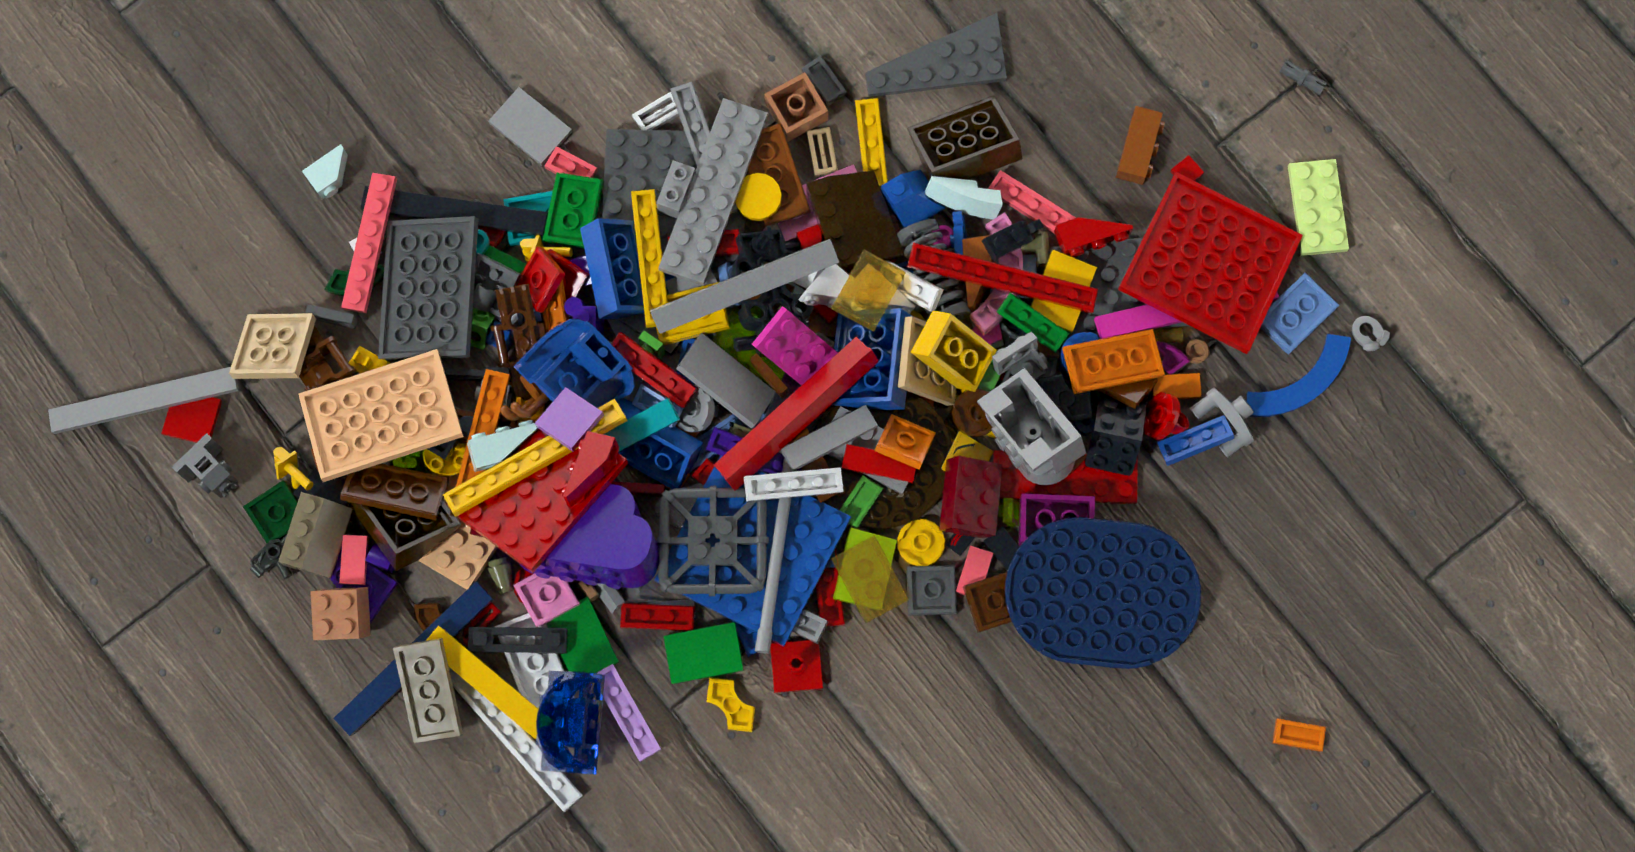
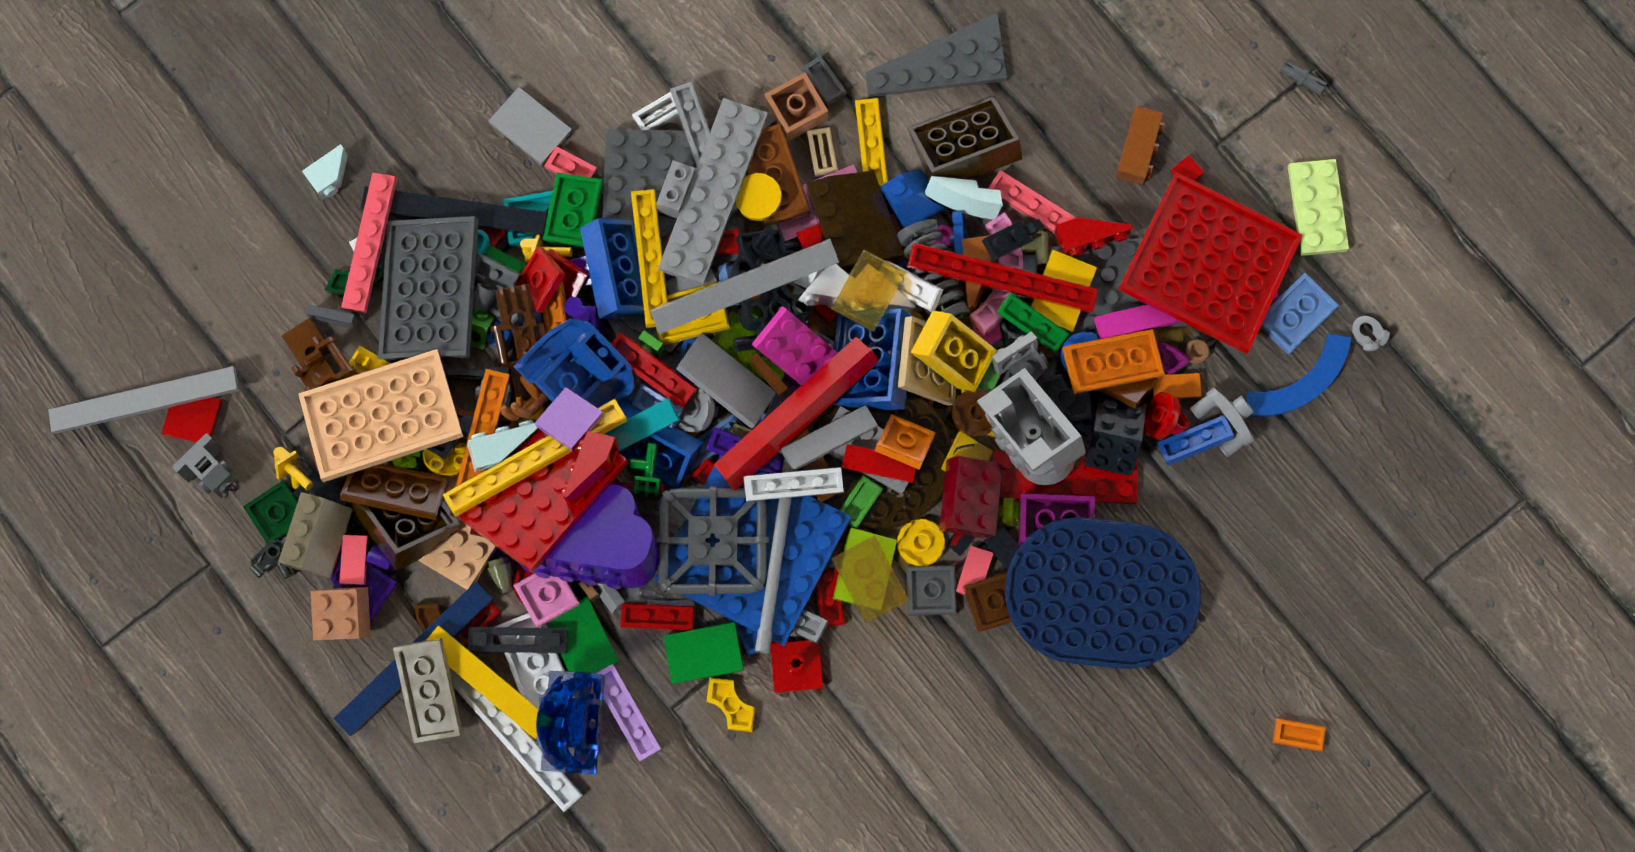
(272, 346): tan plate -> none
(648, 466): none -> green arm

